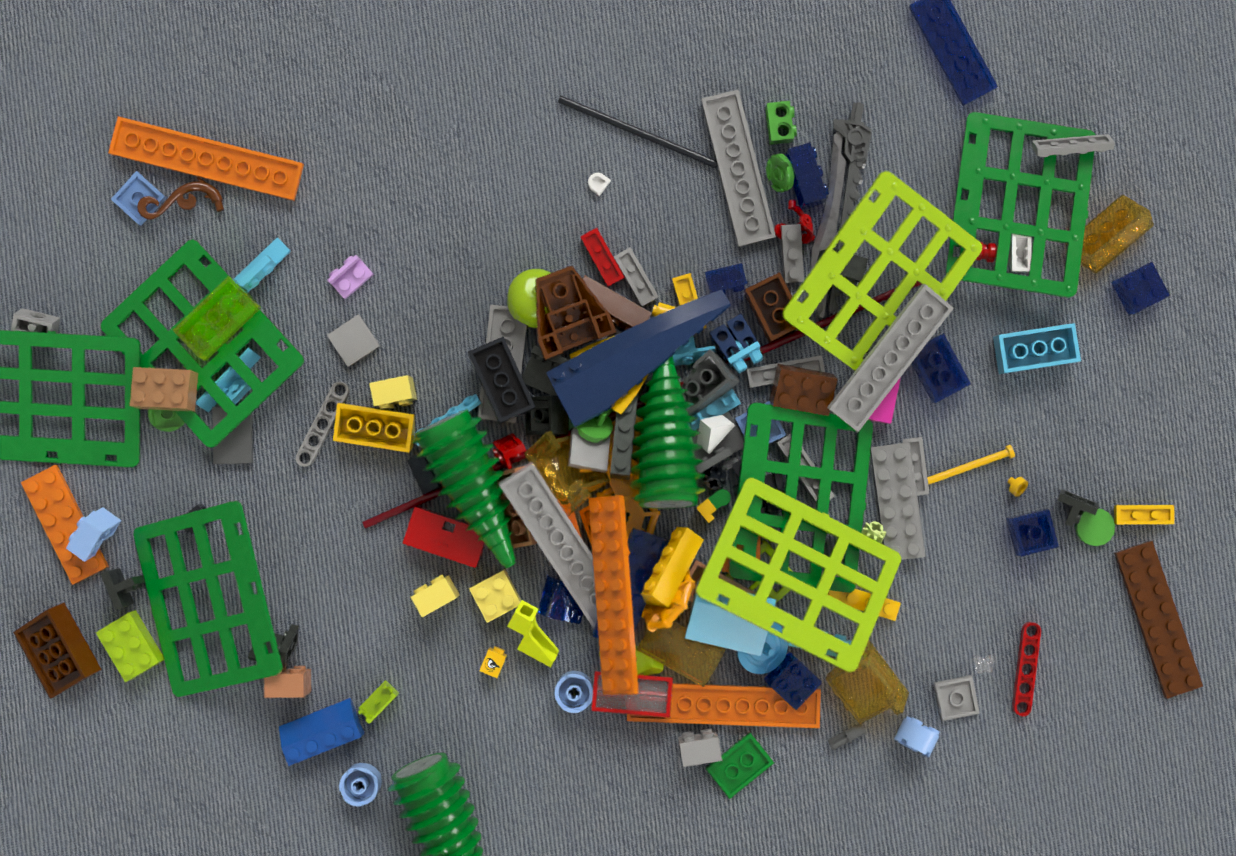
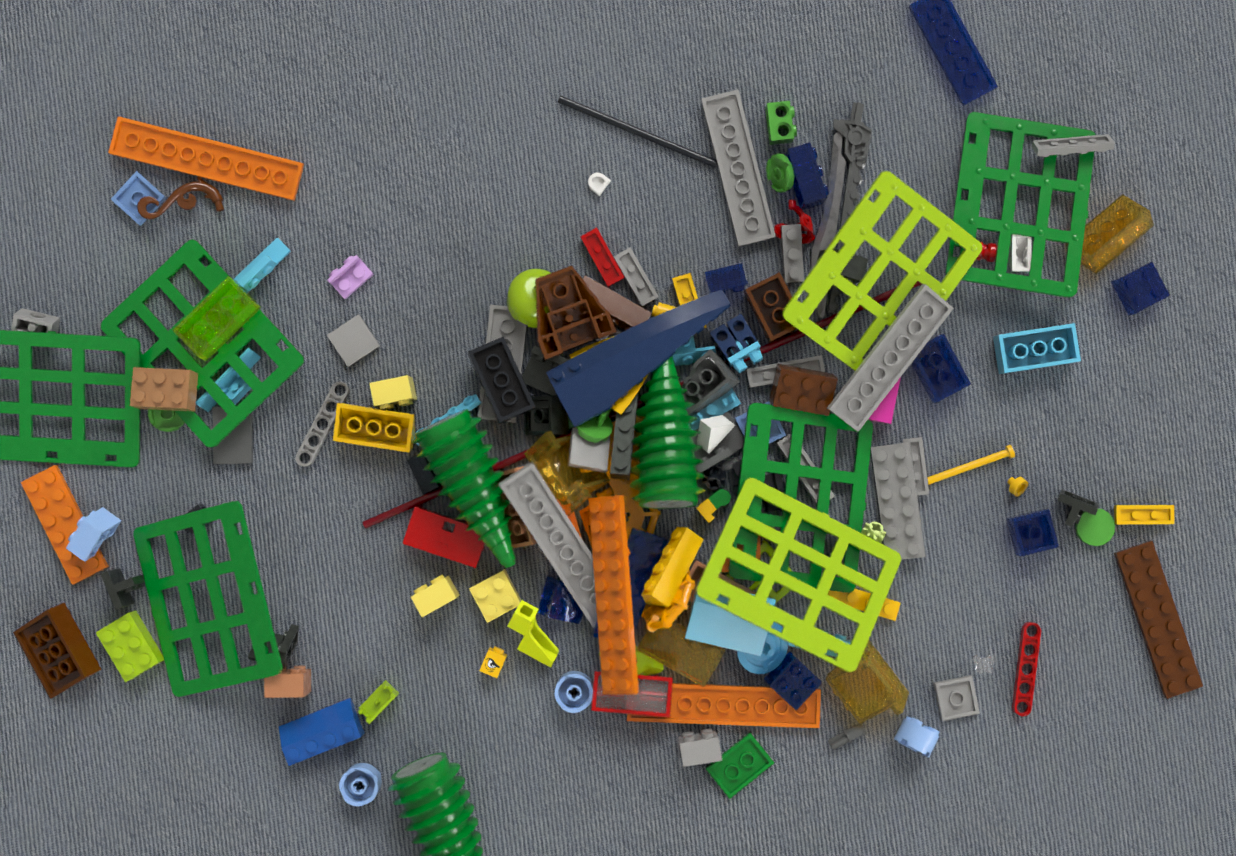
(507, 448): red bracket -> none

